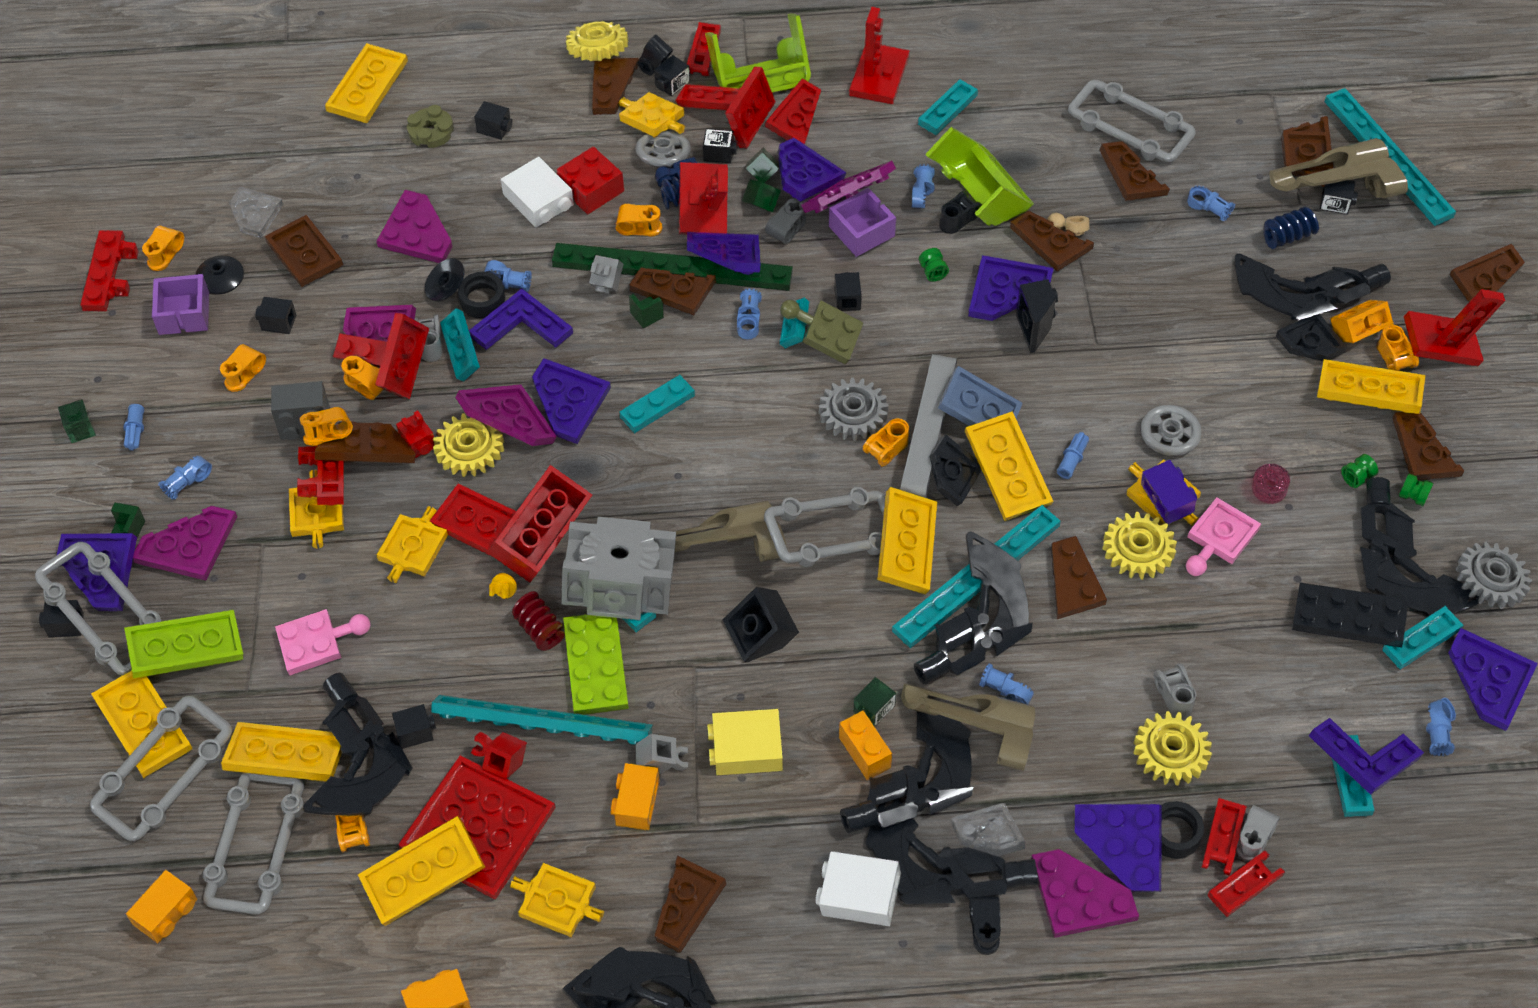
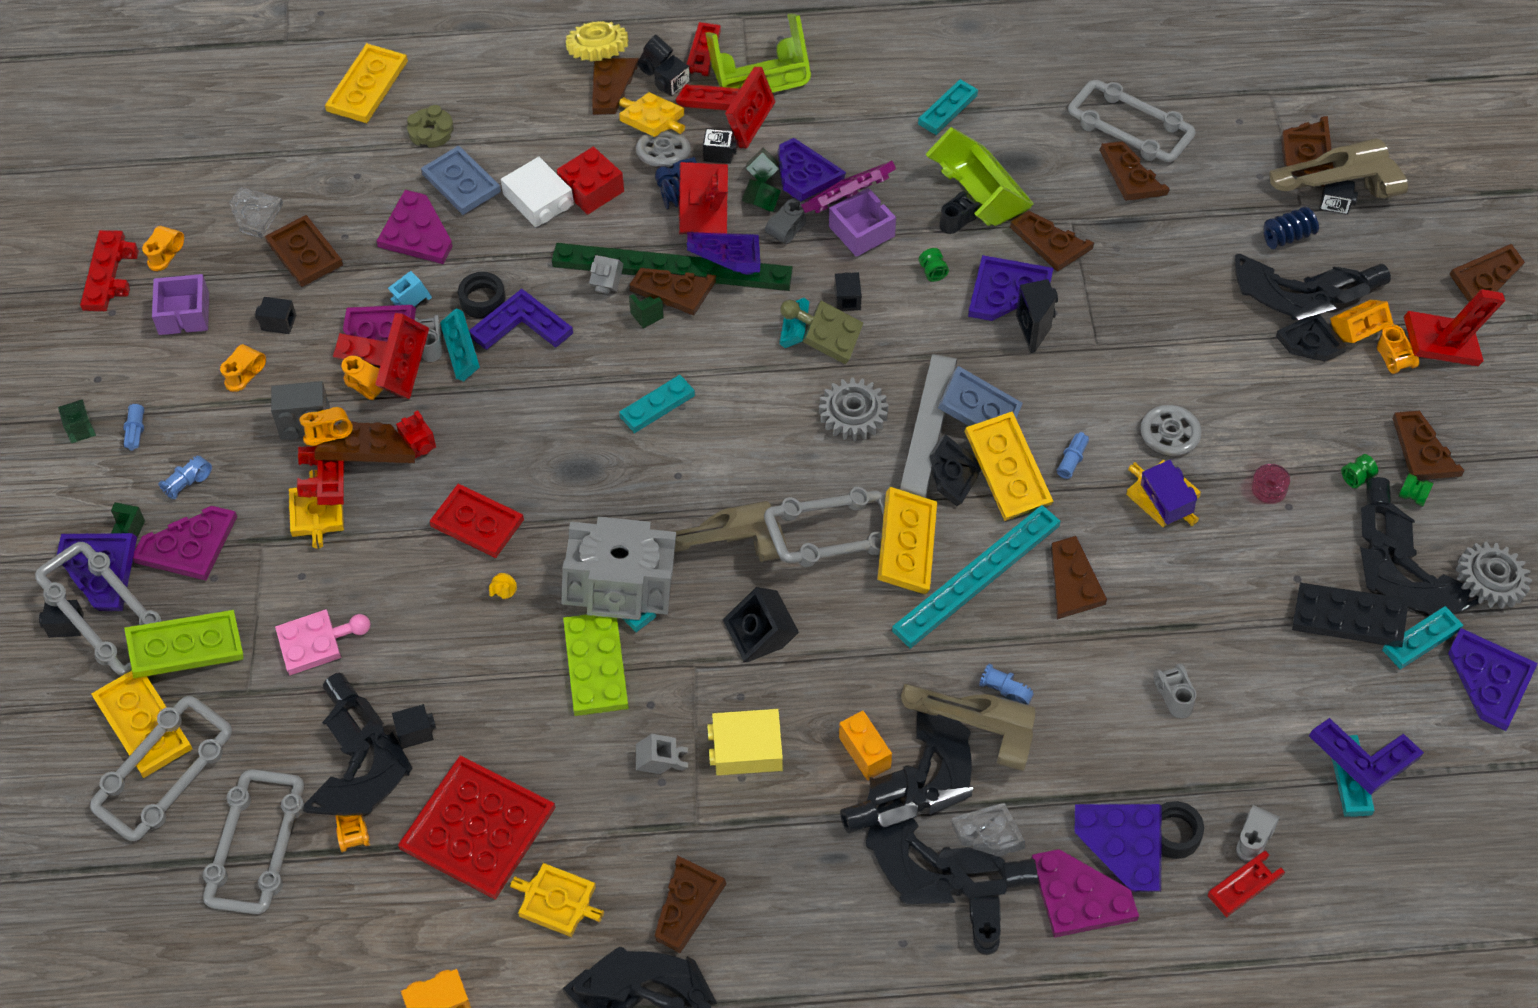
(162, 906): light orange brick -> none
(221, 274): black dish -> none
(282, 752): yellow plate -> none
(408, 290): none -> medium azure brick
(412, 545): yellow plate -> none
(421, 871): yellow plate -> none
(444, 279): black dish -> none
(453, 448): light yellow gear -> none
(460, 180): none -> sand blue plate
(493, 120): black brick -> none
(501, 755): red brick -> none
(508, 277): medium blue connector -> none
(508, 411): magenta plate -> none
(530, 718): teal plate -> none
(538, 621): dark red piece -> none
(539, 523): red brick -> none
(568, 398): dark purple plate -> none
(636, 796): light orange brick -> none
(637, 219): light orange piece -> none
(744, 316): medium blue connector -> none
(795, 113): red wing -> none
(859, 888): white brick -> none
(875, 701): clear green brick -> none
(879, 66): red piece -> none
(885, 444): light orange piece -> none
(923, 185): medium blue connector -> none
(1000, 574): black piece -> none
(1076, 224): tan plate -> none
(1156, 547): light yellow gear -> none
(1183, 763): light yellow gear -> none
(1212, 202): medium blue connector -> none
(1221, 532): bright pink plate -> none
(1224, 834): red hinge -> none
(1365, 128): teal plate -> none
(1371, 386): yellow plate -> none
(1439, 728): medium blue connector -> none

